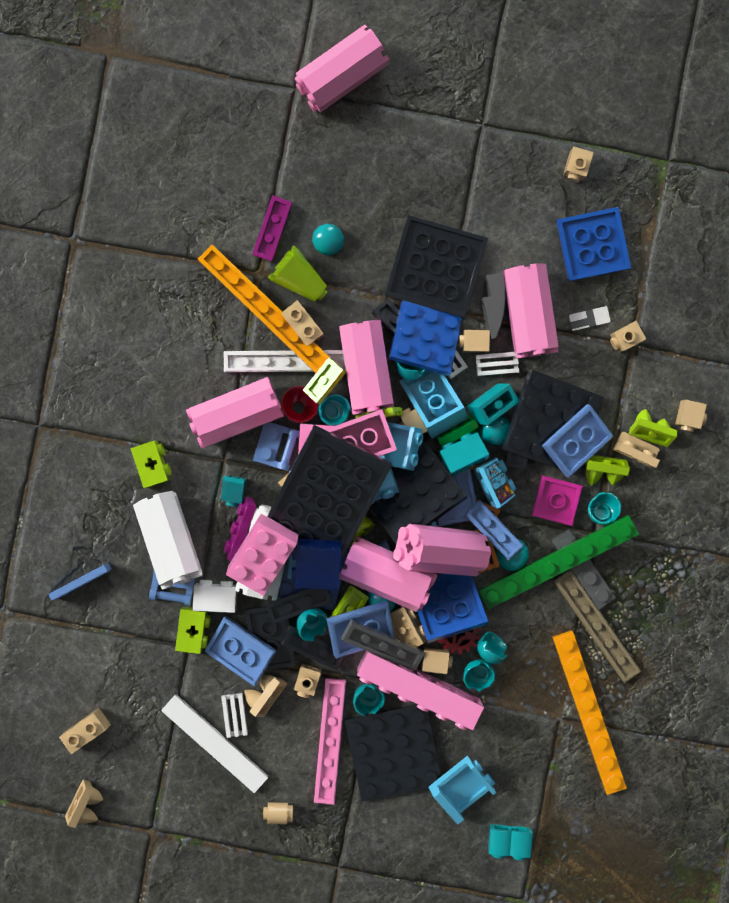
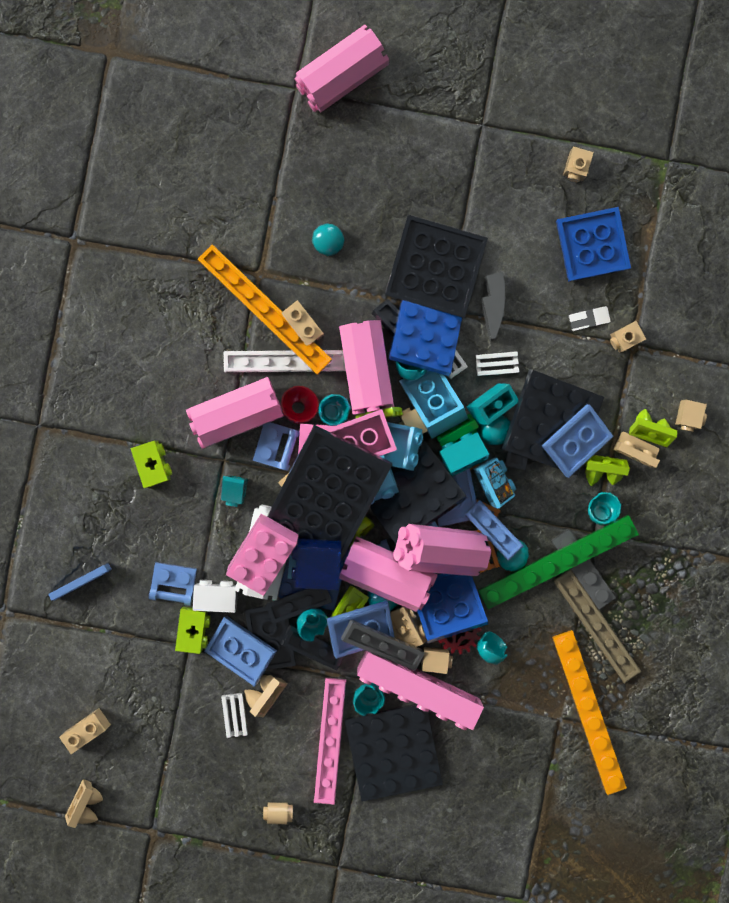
(168, 539): white brick -> none
(215, 743): white tile -> none
(240, 527): magenta plate -> none
(272, 228): magenta plate -> none
(298, 276): lime cone -> none
(307, 673): tan brick -> none
(324, 381): tile -> none
(461, 787): medium azure panel -> none
(475, 341): tan brick -> none
(478, 675): teal hair -> none
(510, 841): teal brick -> none
(530, 310): bright pink brick -> none
(556, 500): dark pink tile -> none

